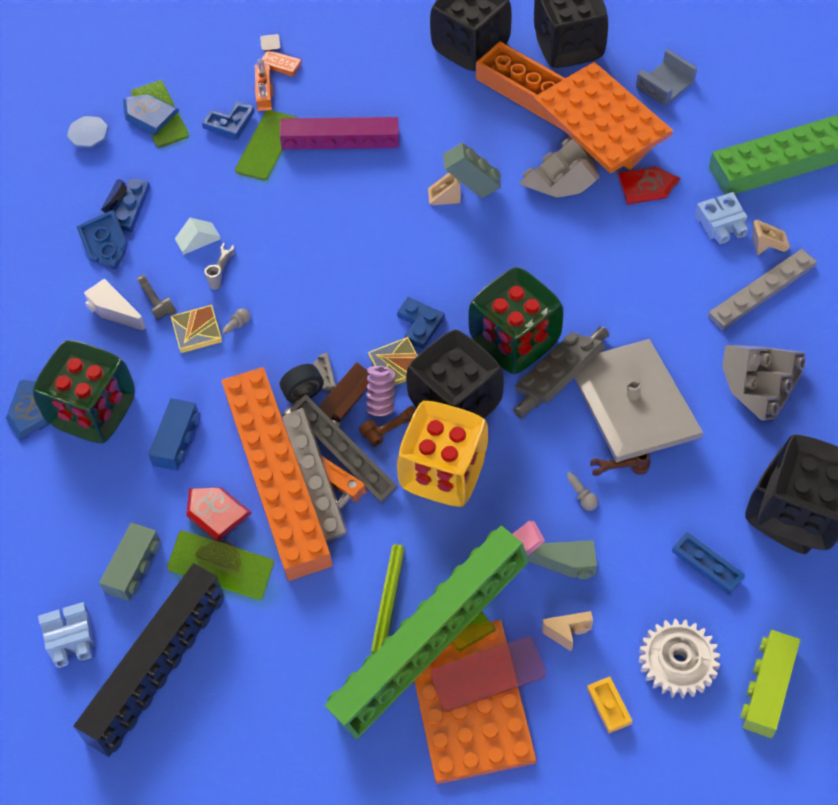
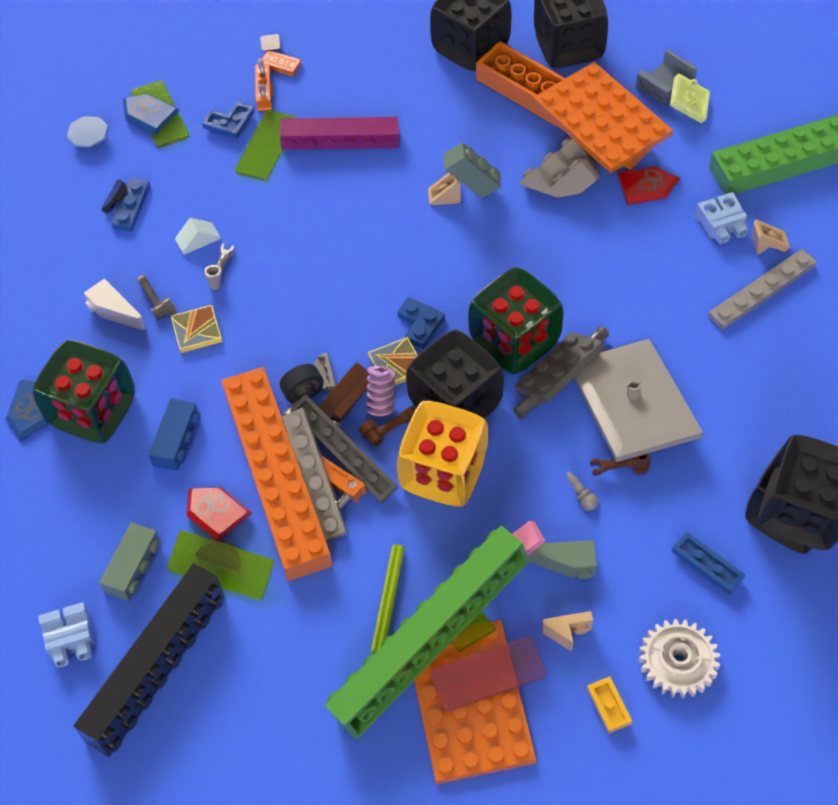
(103, 239): blue tile -> none
(240, 318): light grey bar -> none
(690, 98): none -> yellowish green plate
(762, 376): light grey brick -> none
(771, 683): lime brick -> none

